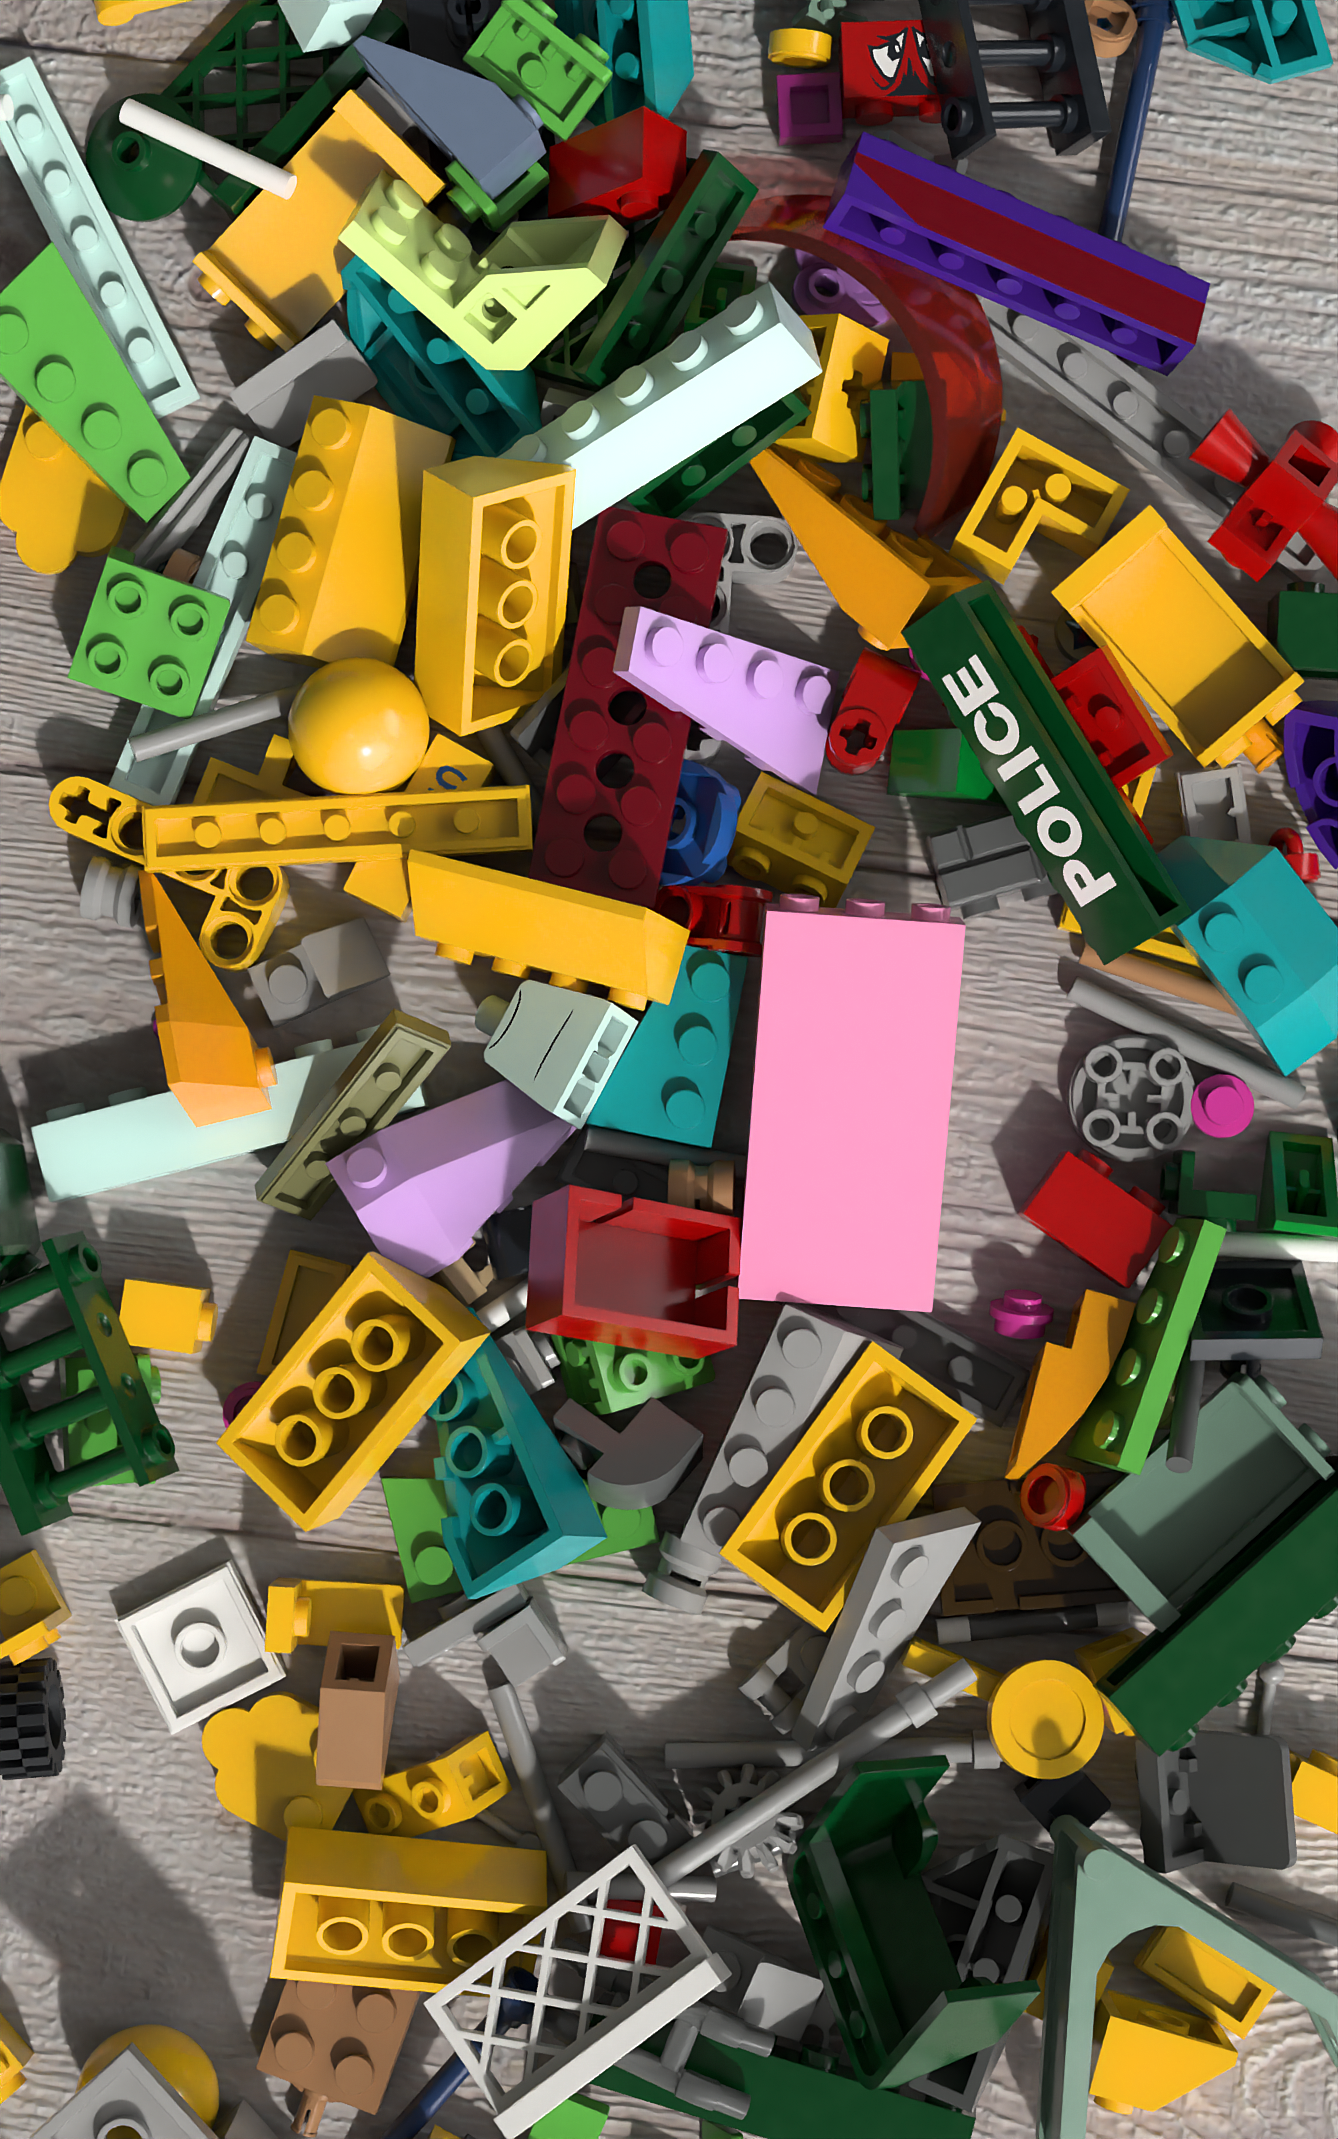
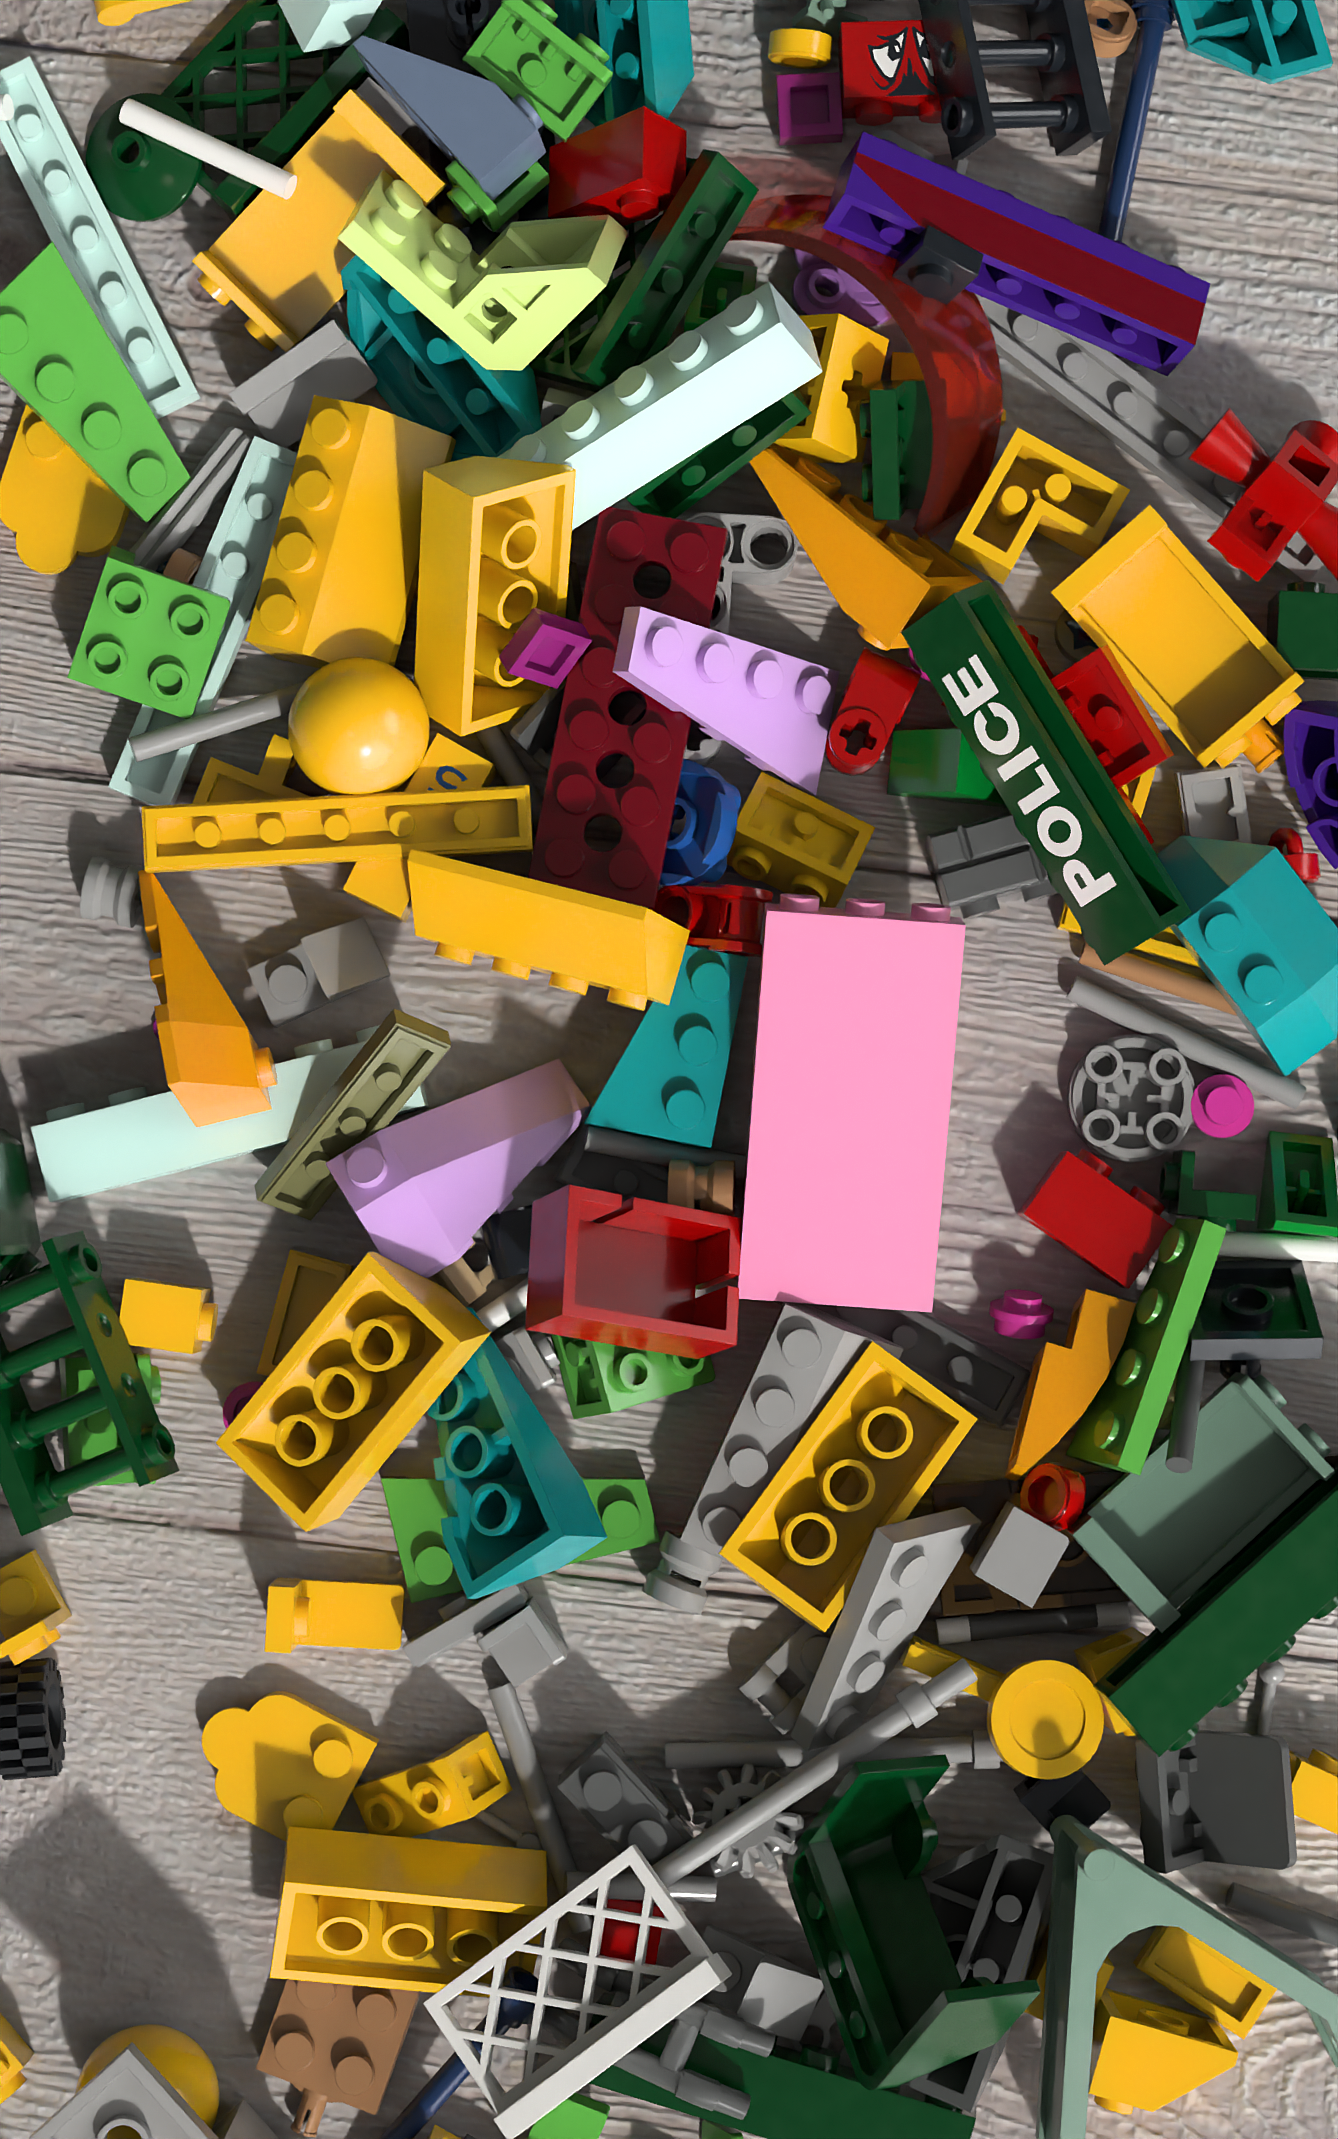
(200, 1647): white tile -> none
(225, 885): yellow beam -> none
(356, 1709): medium nougat slope -> none
(545, 648): none -> magenta plate
(555, 1045): light aqua torso -> none
(634, 1466): dark grey brick -> none
(937, 265): none -> black plate
(1019, 1554): none -> light grey panel

